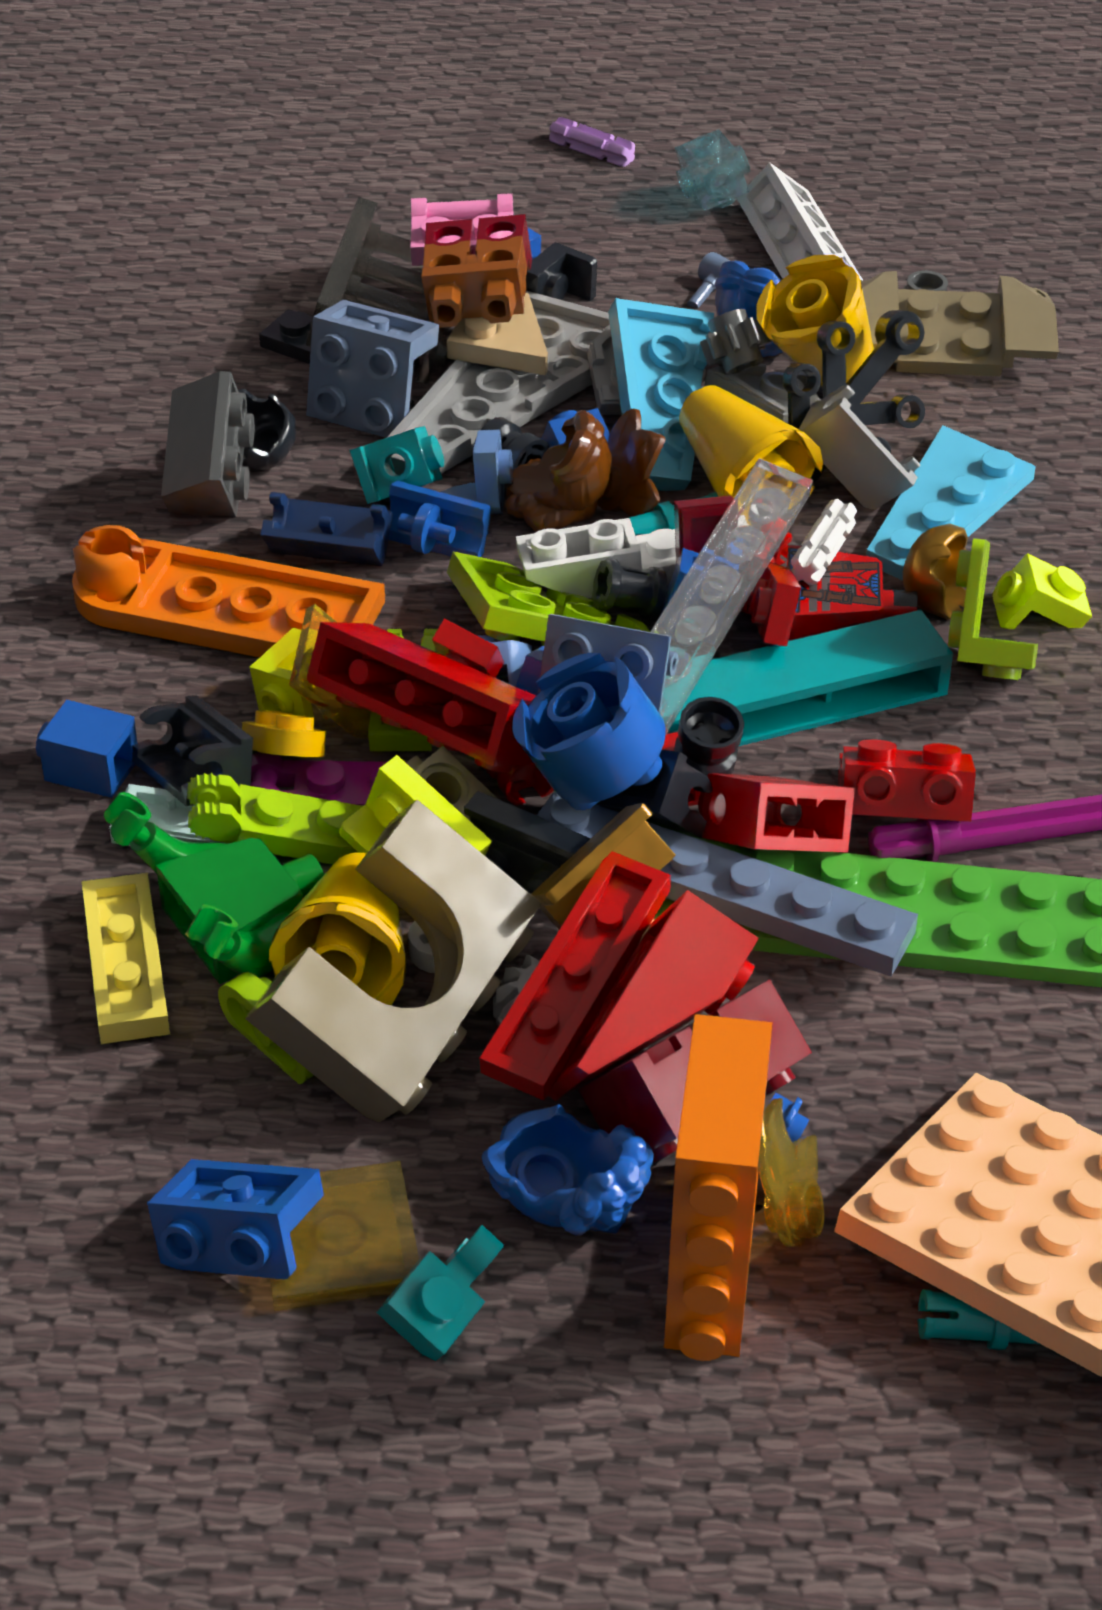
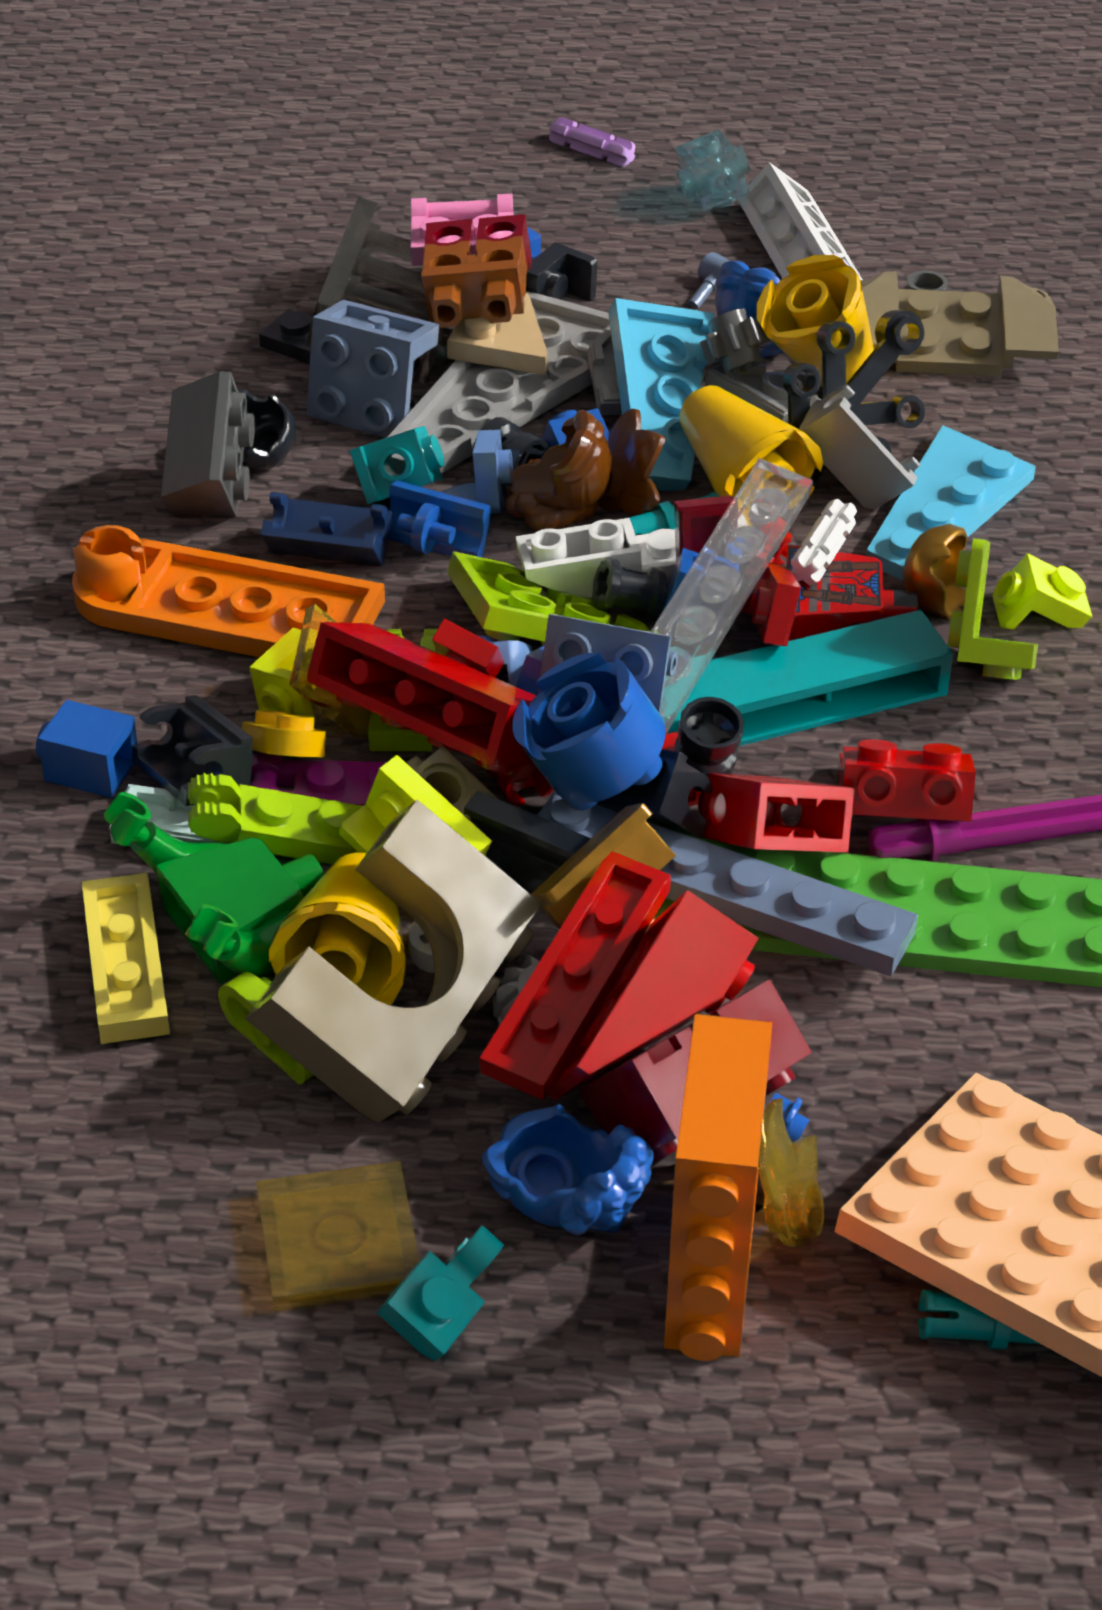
(233, 1217): blue bracket -> none

